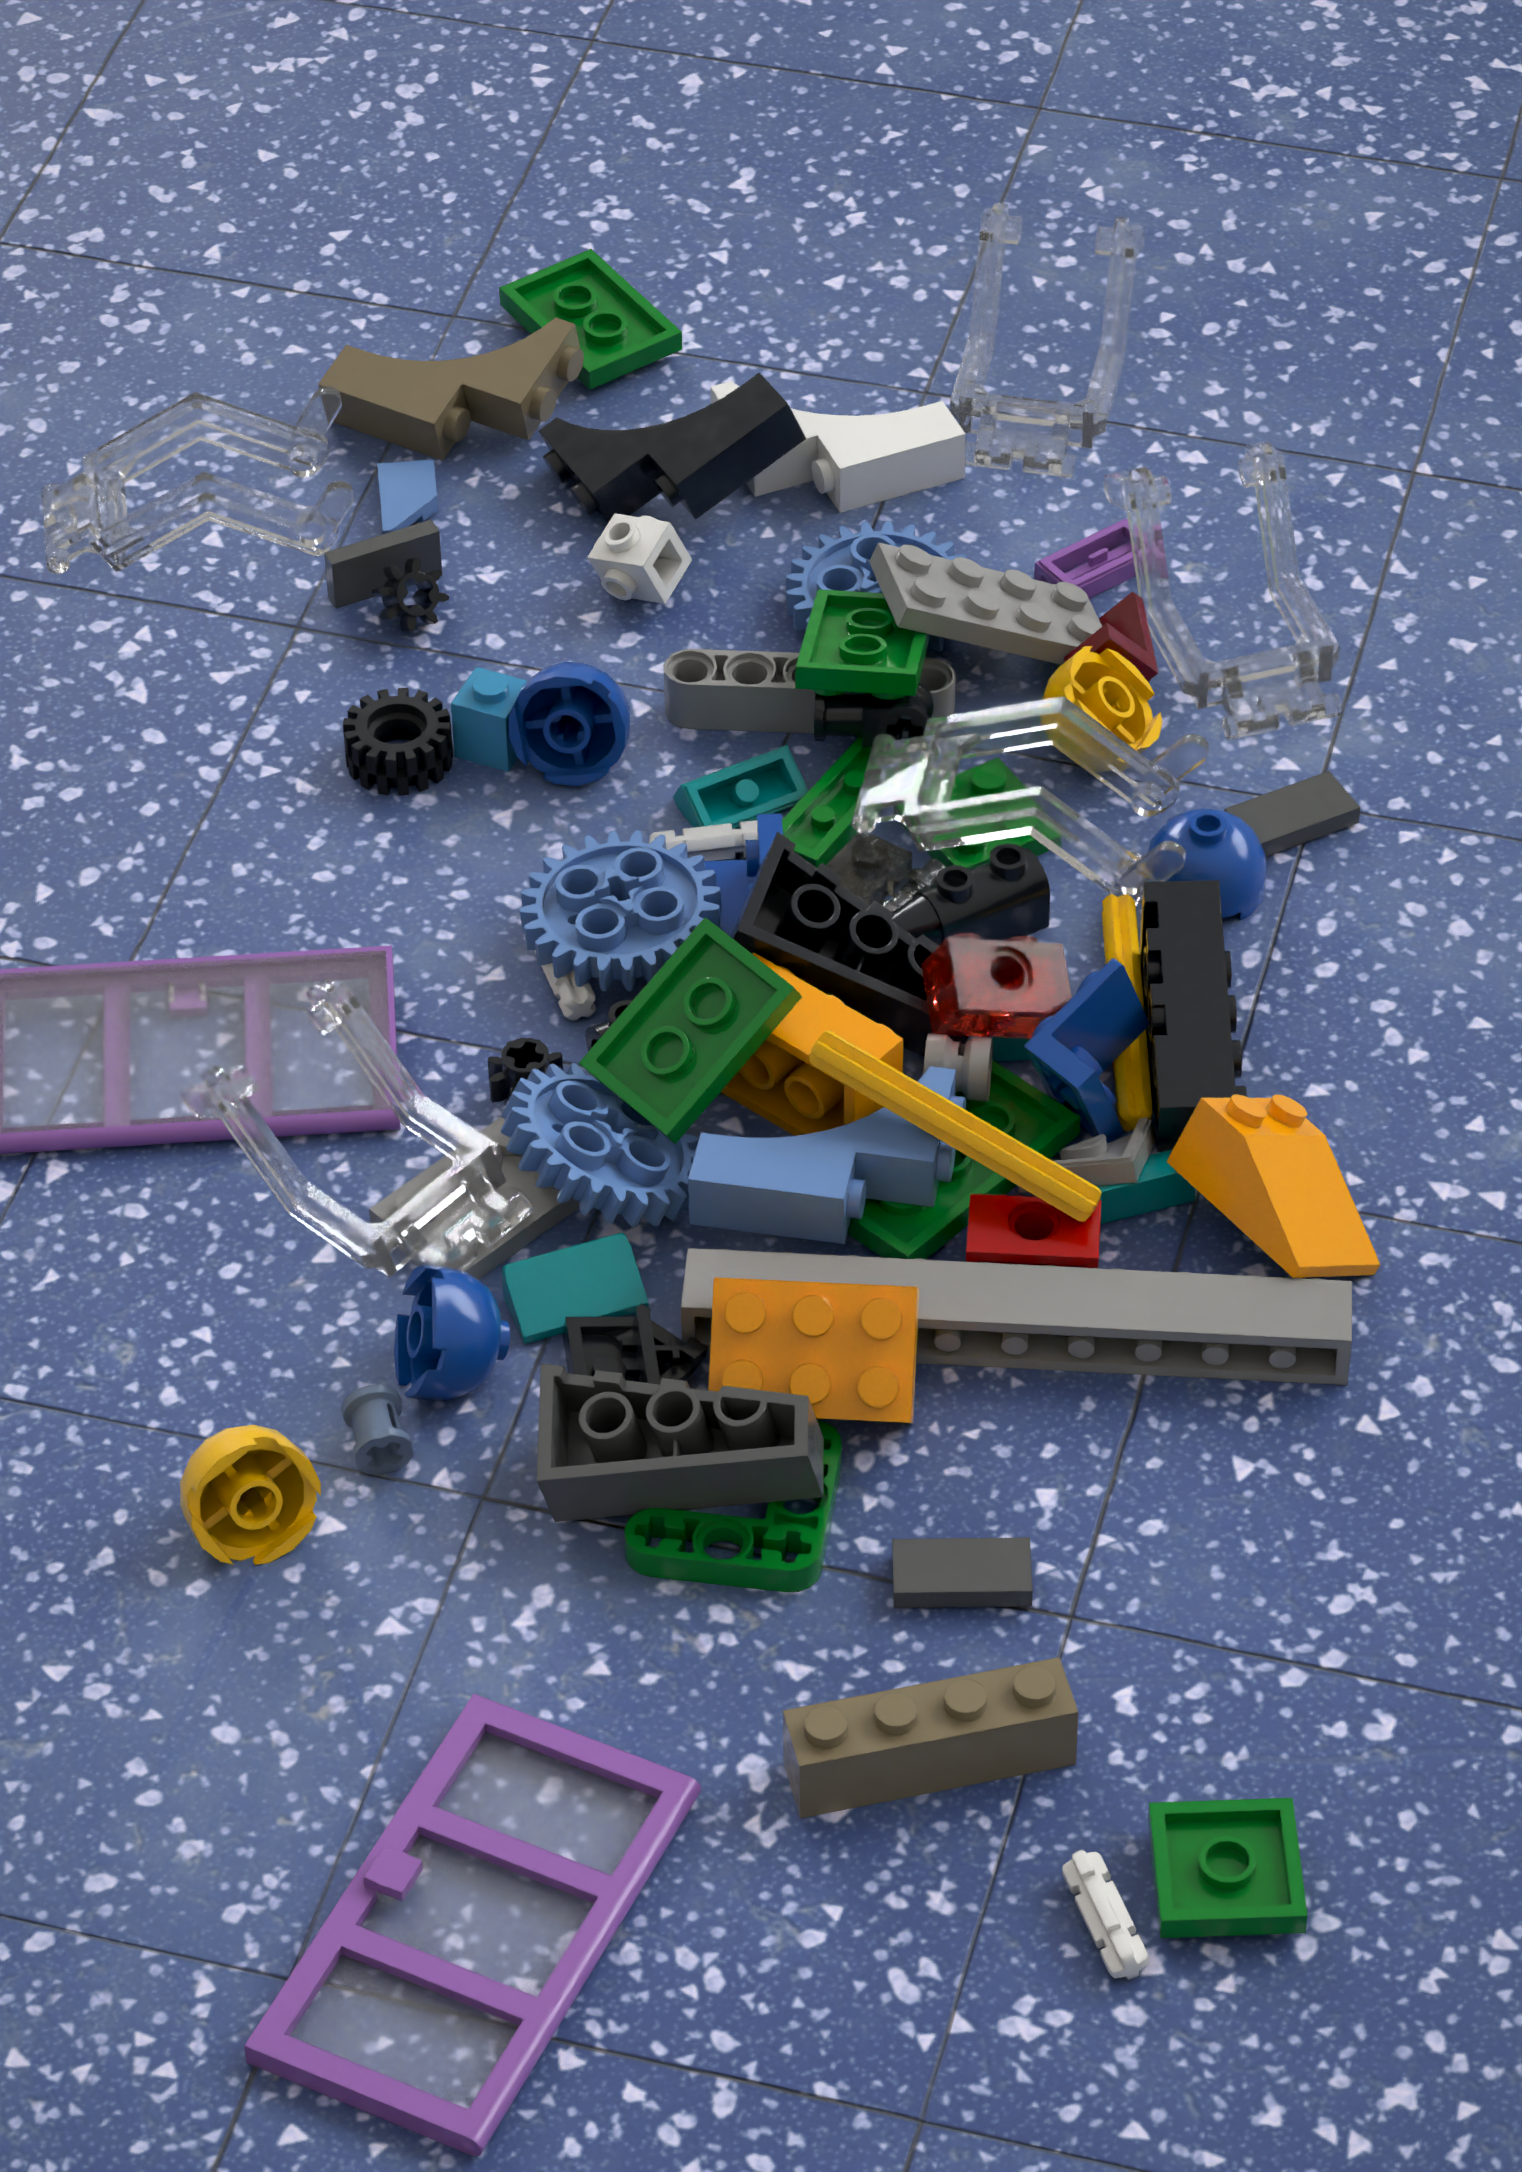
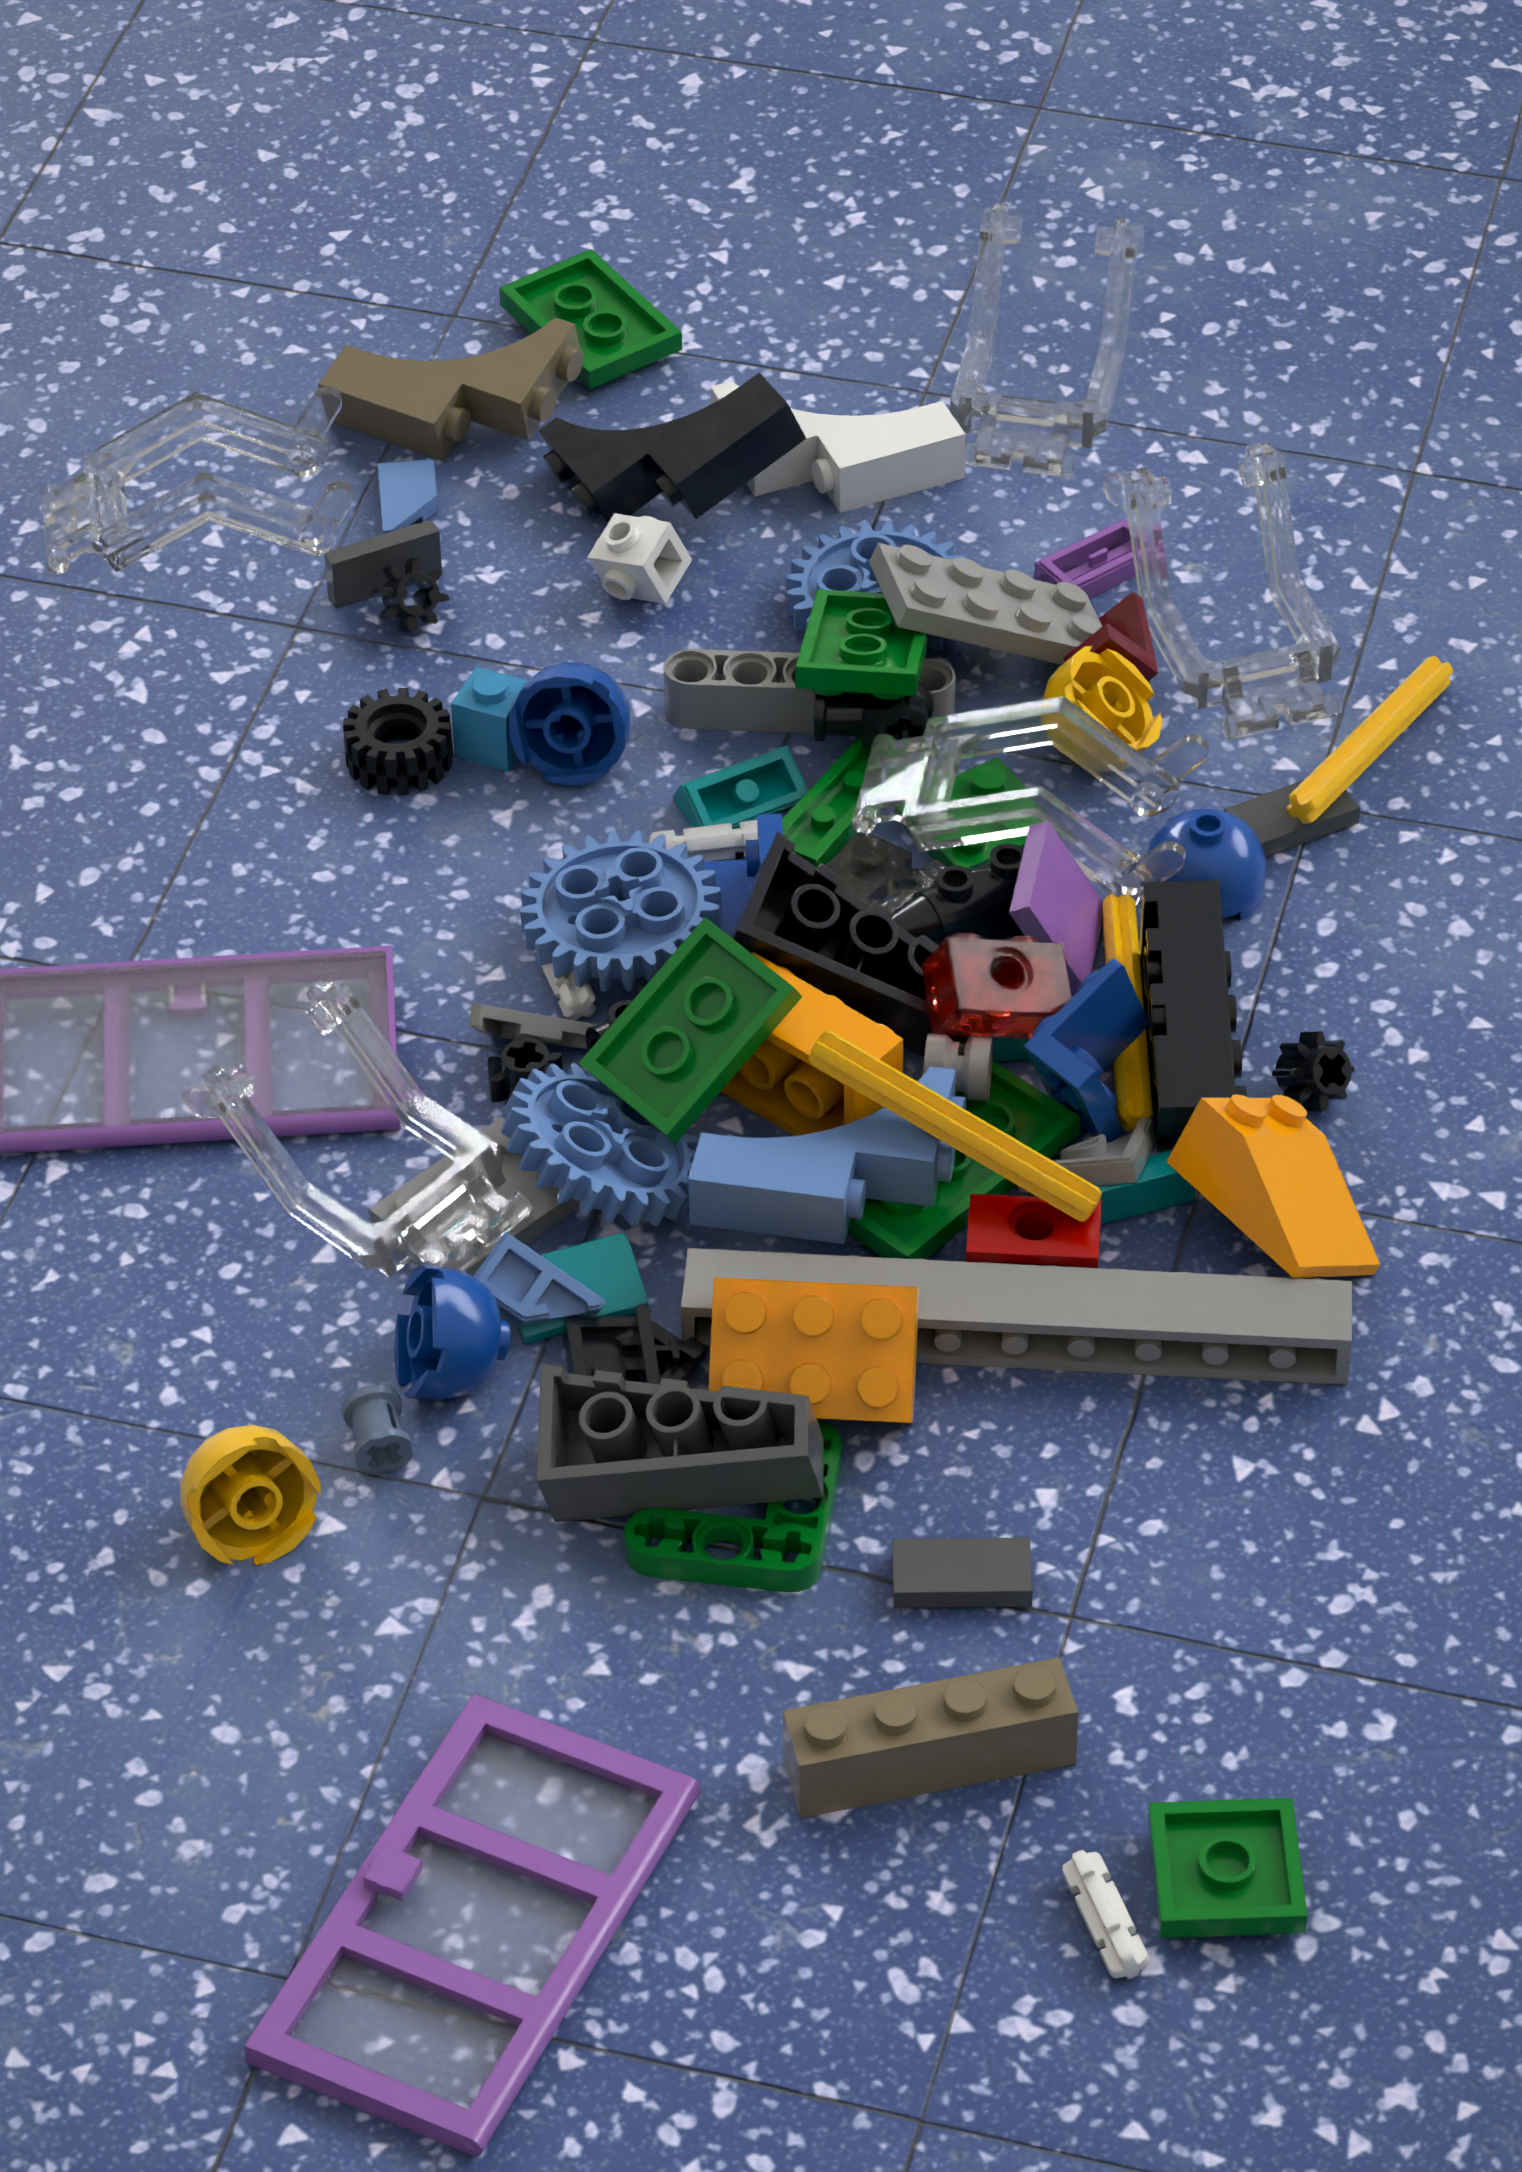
(518, 1024): none -> light grey tile
(532, 1287): none -> medium blue tile
(1057, 901): none -> medium lavender tile
(1313, 1070): none -> black gear
(1369, 740): none -> yellow axle

